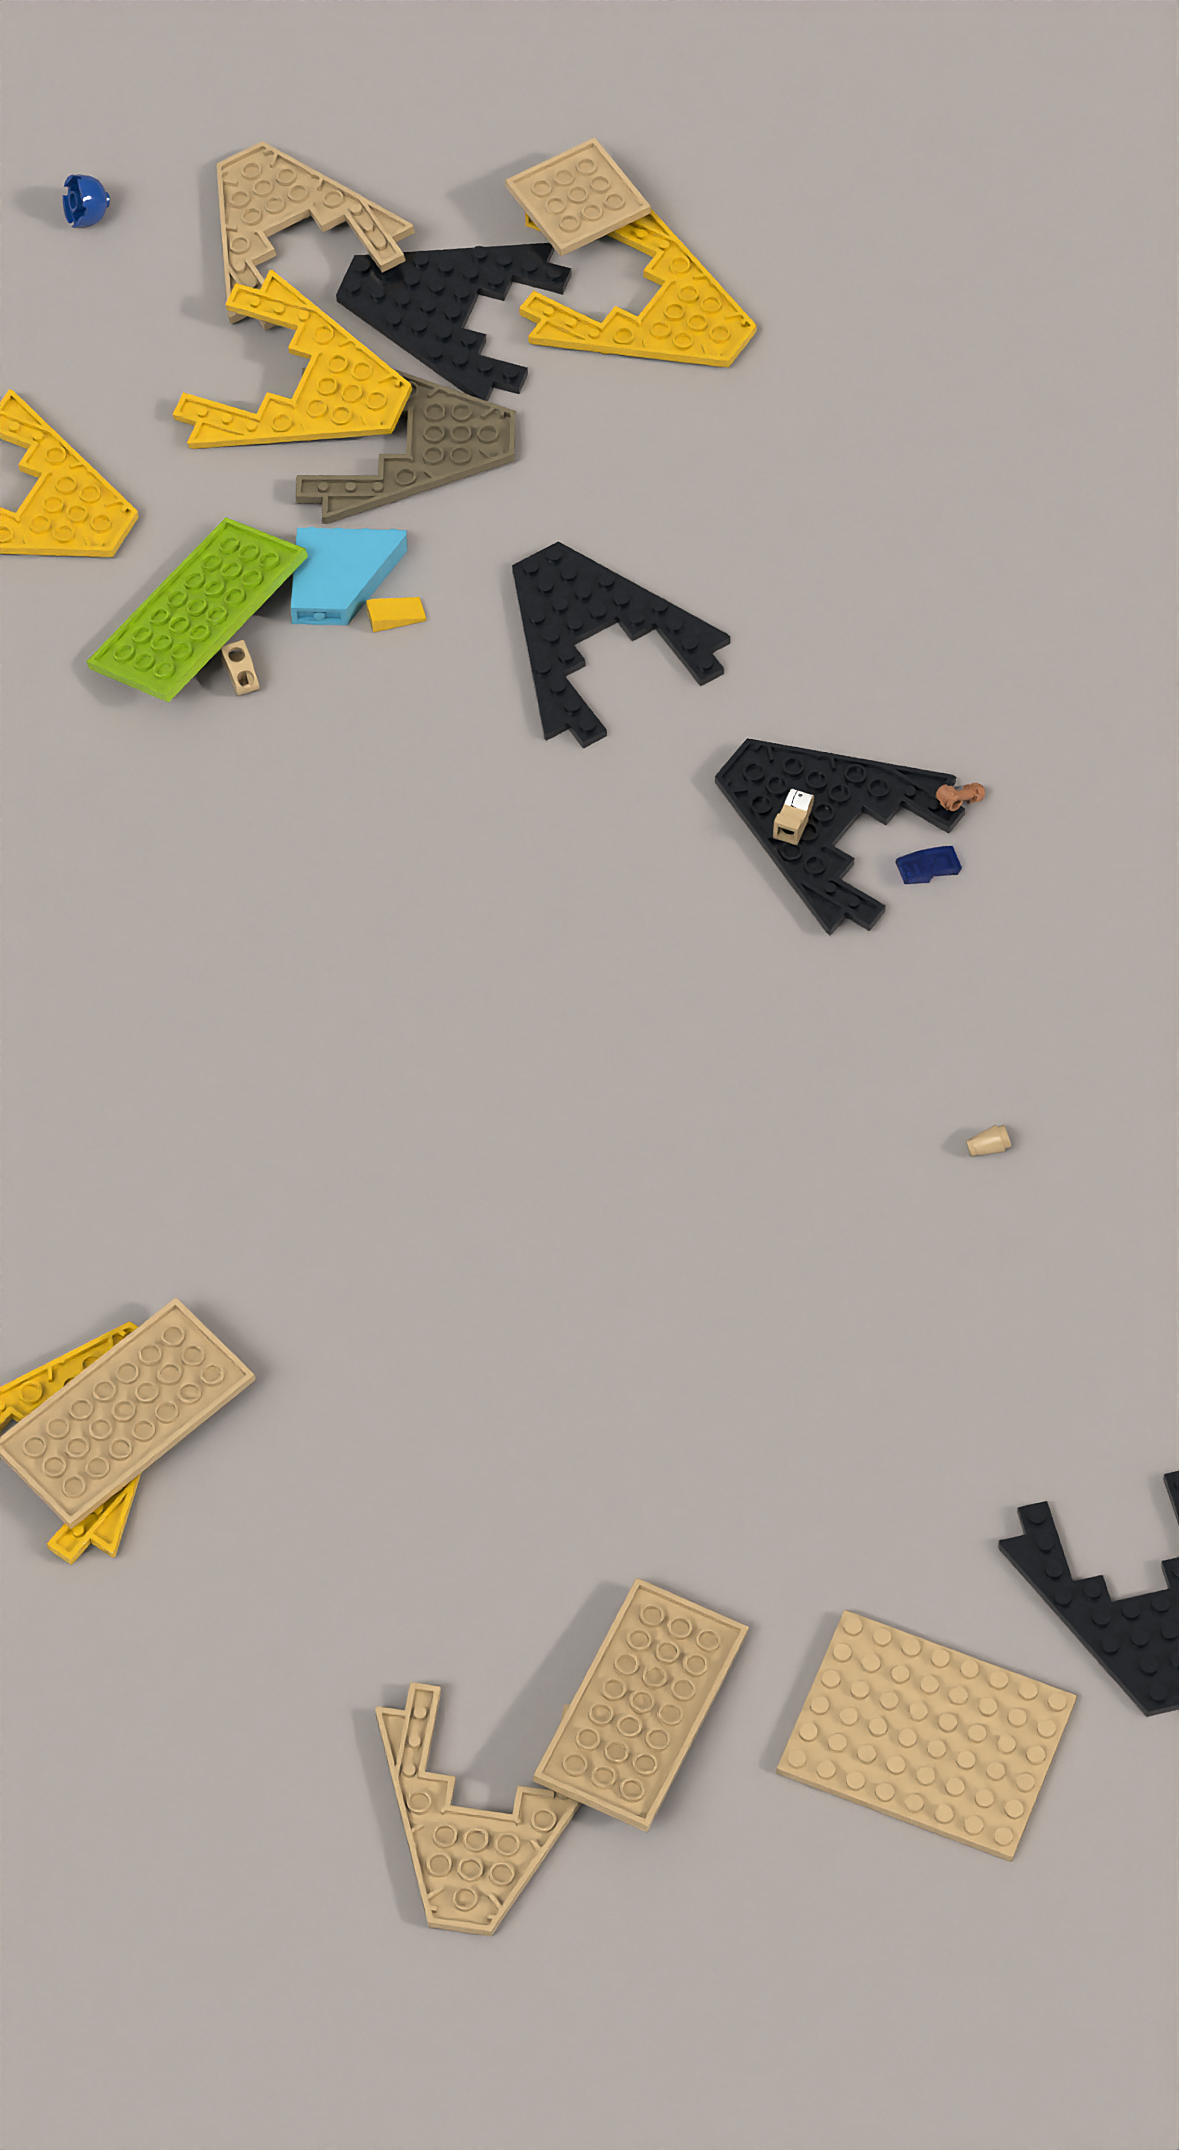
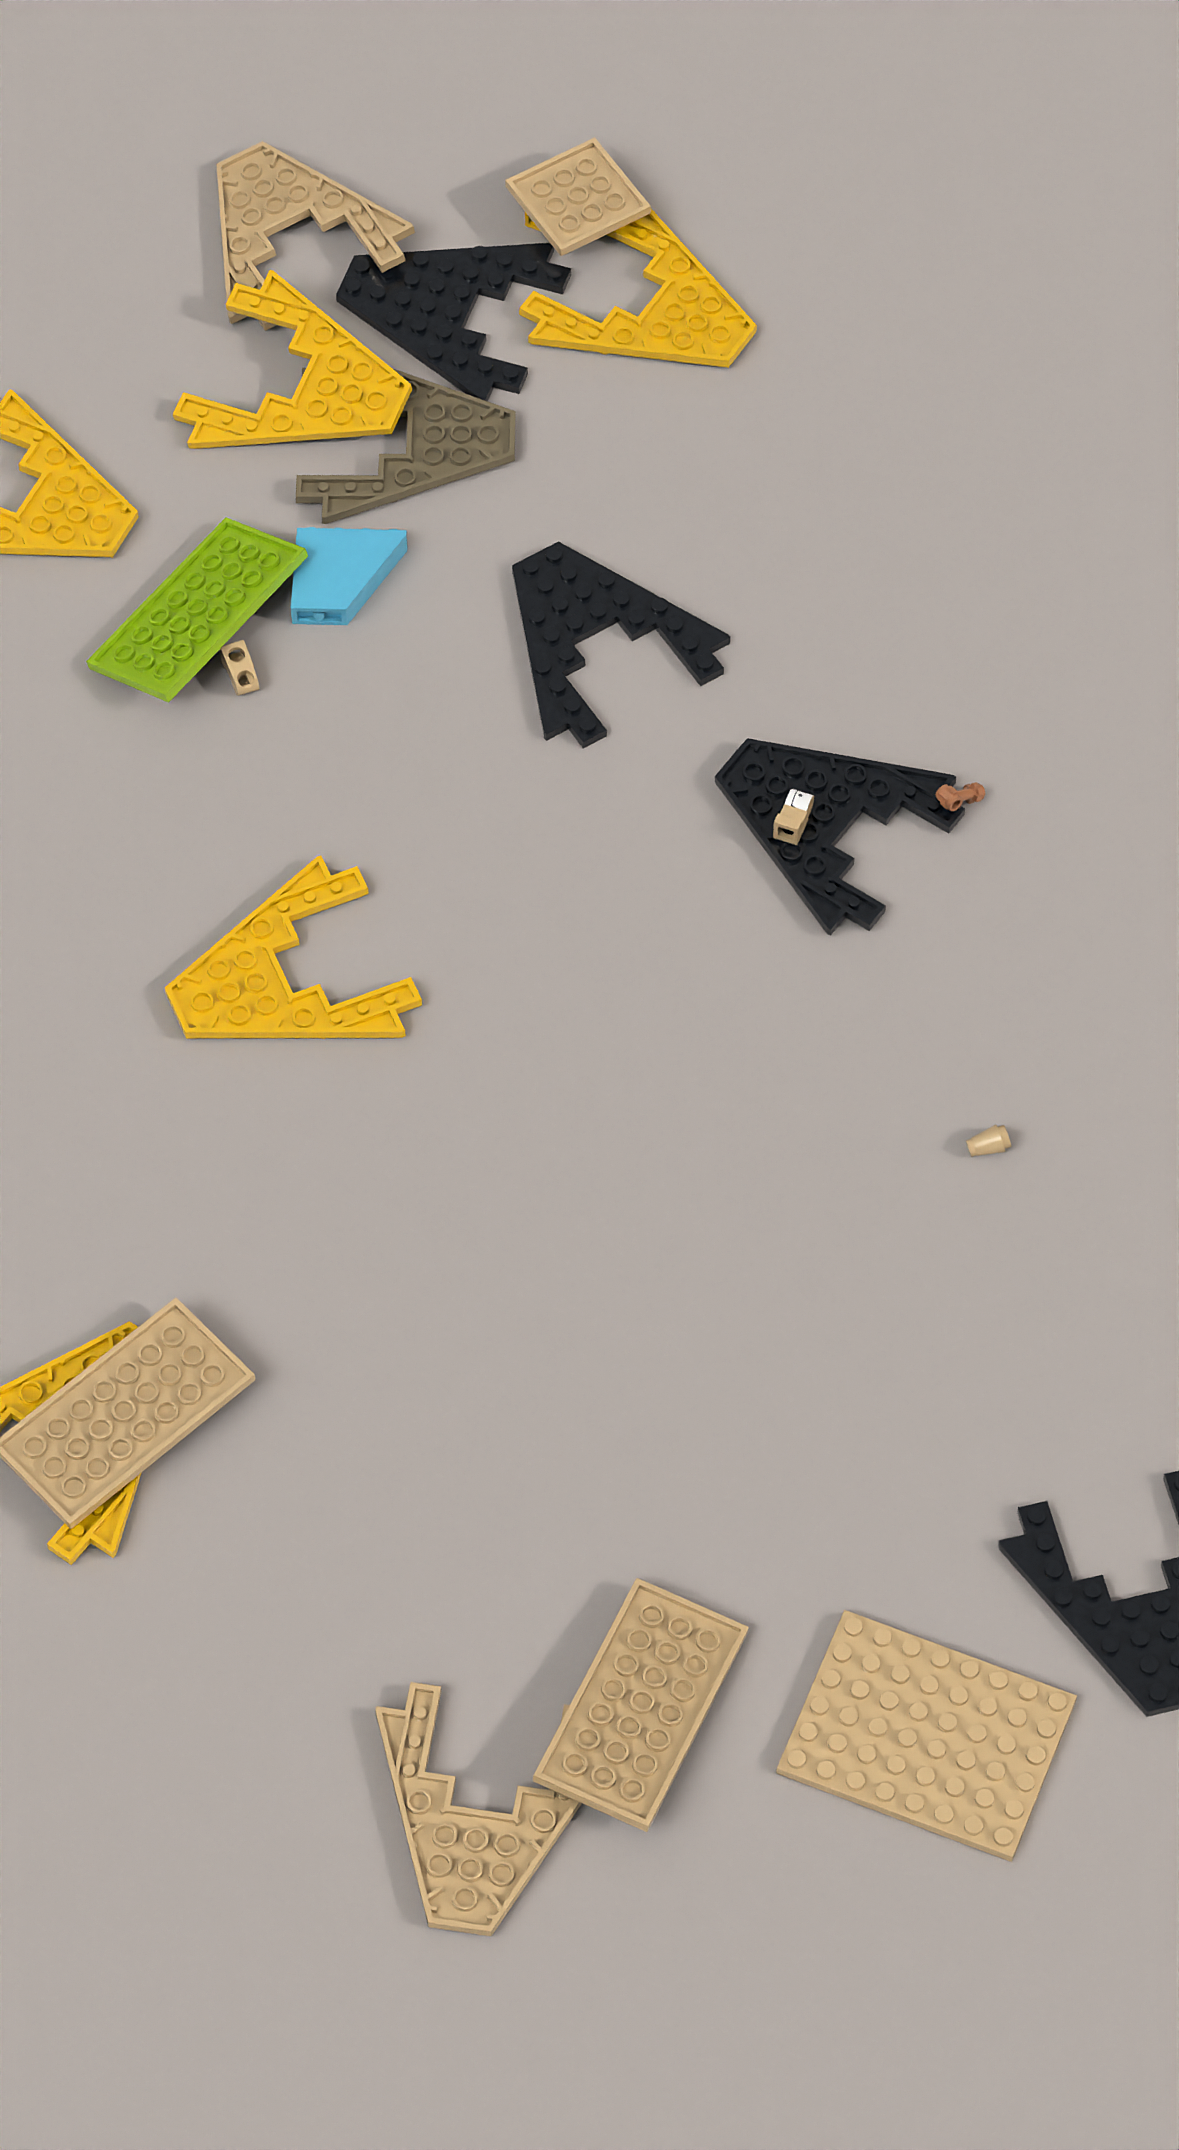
(85, 200): blue cylinder -> none
(244, 993): none -> yellow wing
(394, 612): yellow slope -> none
(926, 863): clear blue slope -> none

